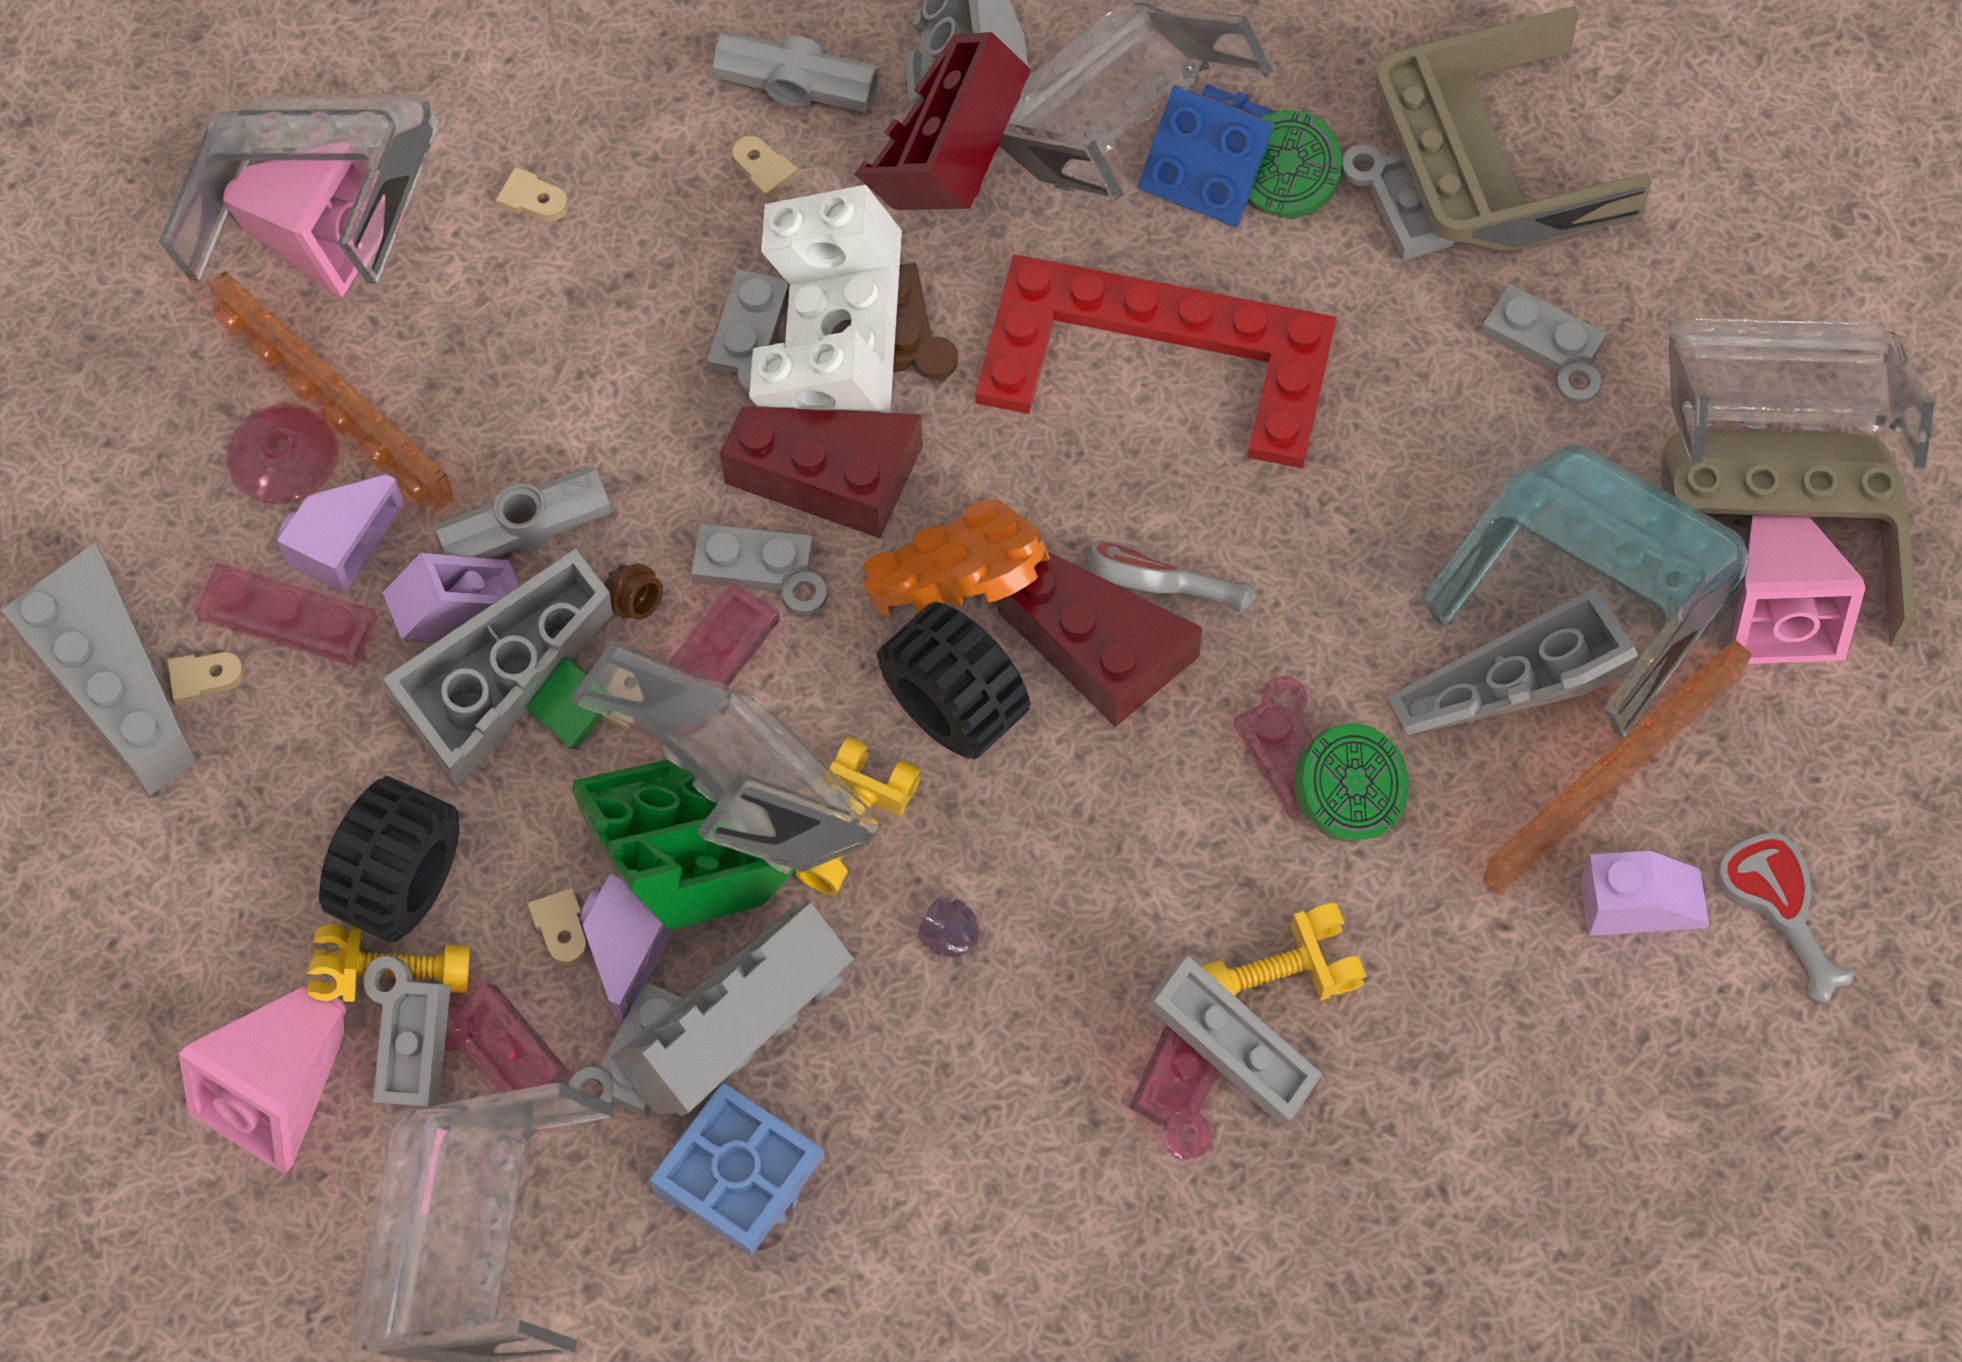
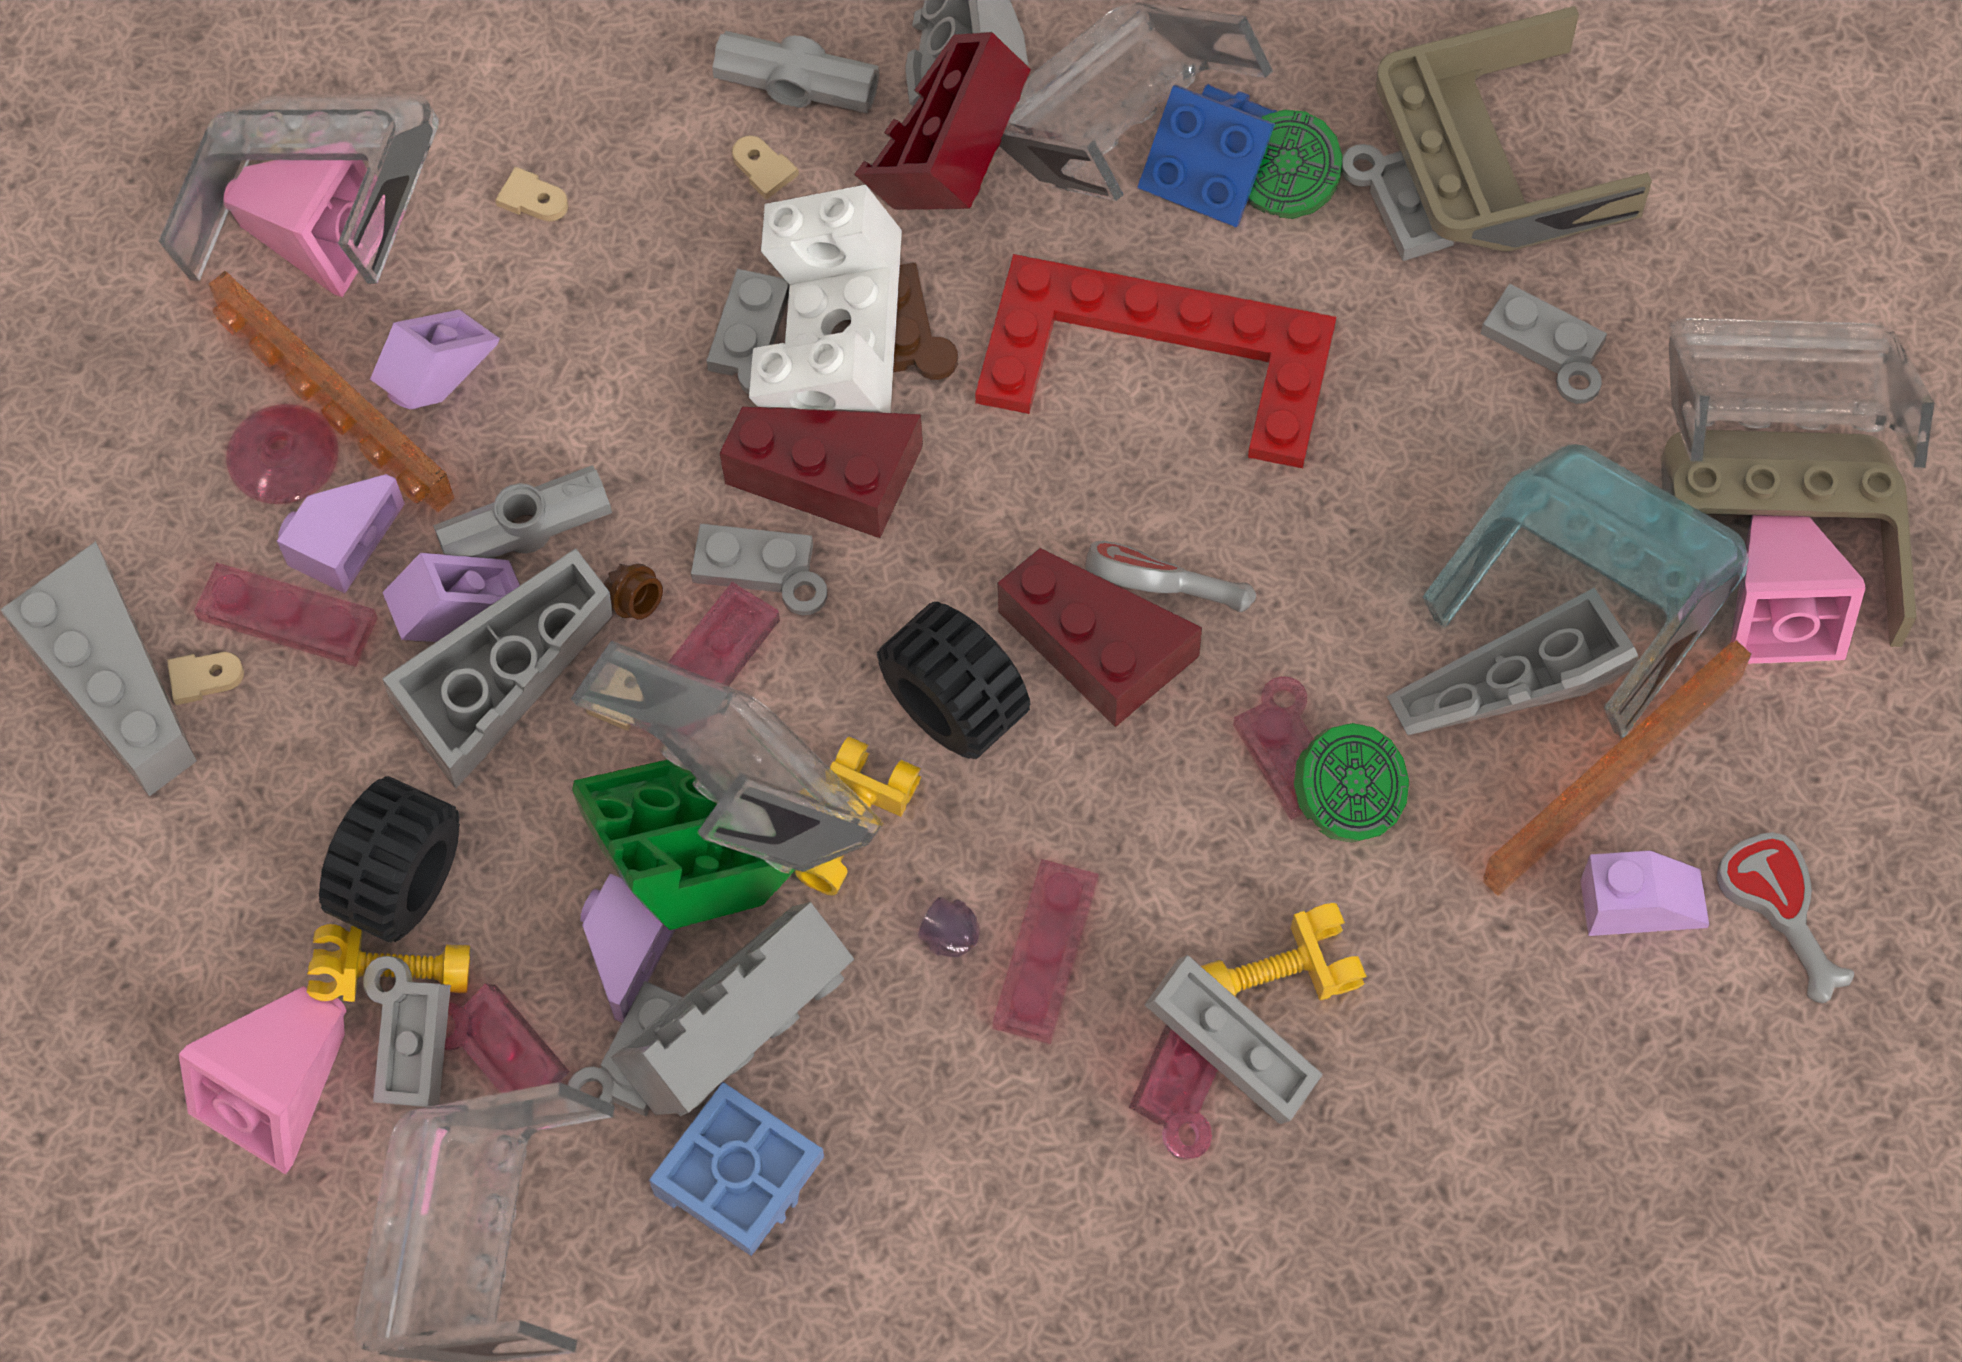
(430, 357): none -> lavender slope
(556, 917): tan piece -> none
(557, 710): green piece -> none
(976, 554): orange plate -> none
(1045, 951): none -> clear pink plate

